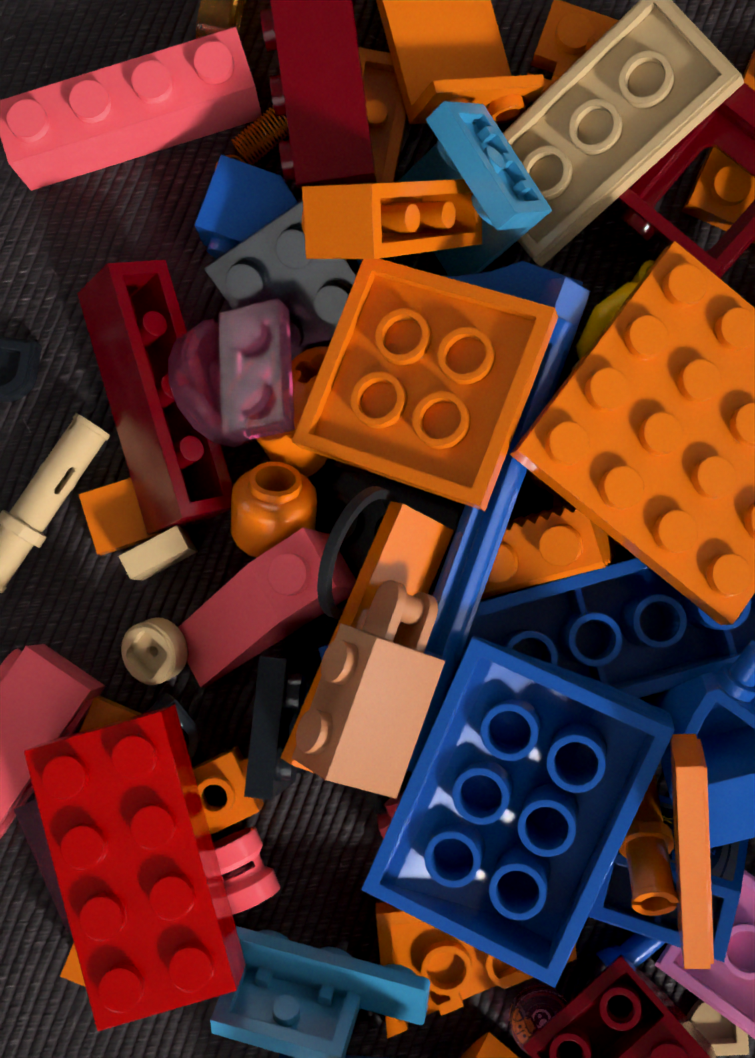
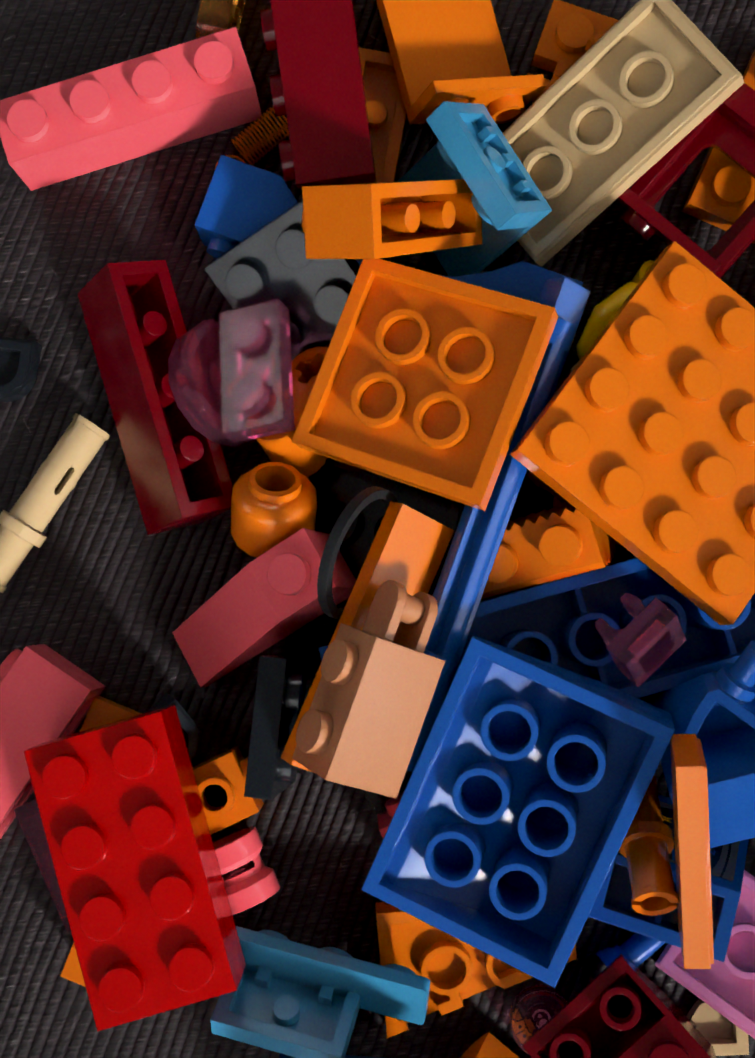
(114, 517): orange tile -> none
(154, 651): tan tile -> none
(158, 553): tan tile -> none
(645, 641): none -> clear pink tile

